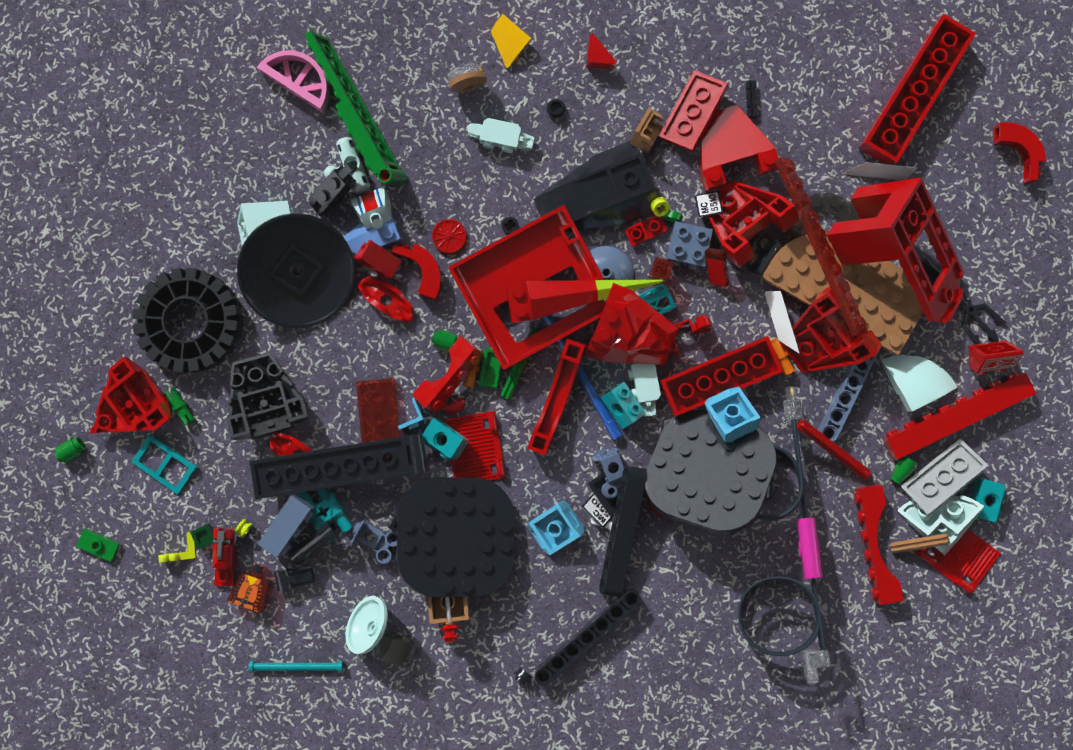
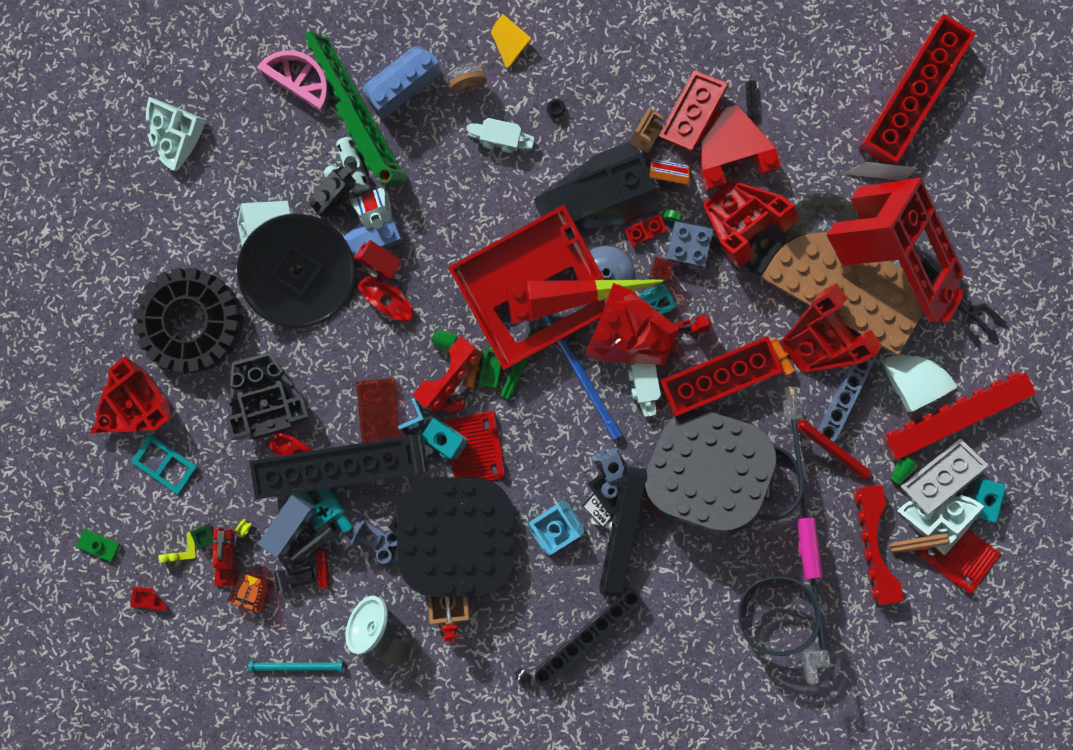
(69, 450): green brick -> none
(146, 598): none -> red slope
(172, 132): none -> light aqua brick
(179, 406): green pin -> none
(322, 569): none -> red axle
(401, 80): none -> medium blue windscreen
(431, 275): red arch -> none
(449, 236): red wheel -> none
(505, 222): black bush -> none
(557, 398): red arch -> none
(598, 55): red slope -> none
(623, 405): teal brick -> none
(663, 210): neon yellow bush -> none
(669, 171): none -> tile
(708, 204): sticker -> none
(717, 267): tile -> none
(732, 414): medium azure slope -> none
(781, 319): white sticker -> none
(821, 247): clear red plate -> none
(994, 356): red slope -> none
(1026, 144): red arch -> none

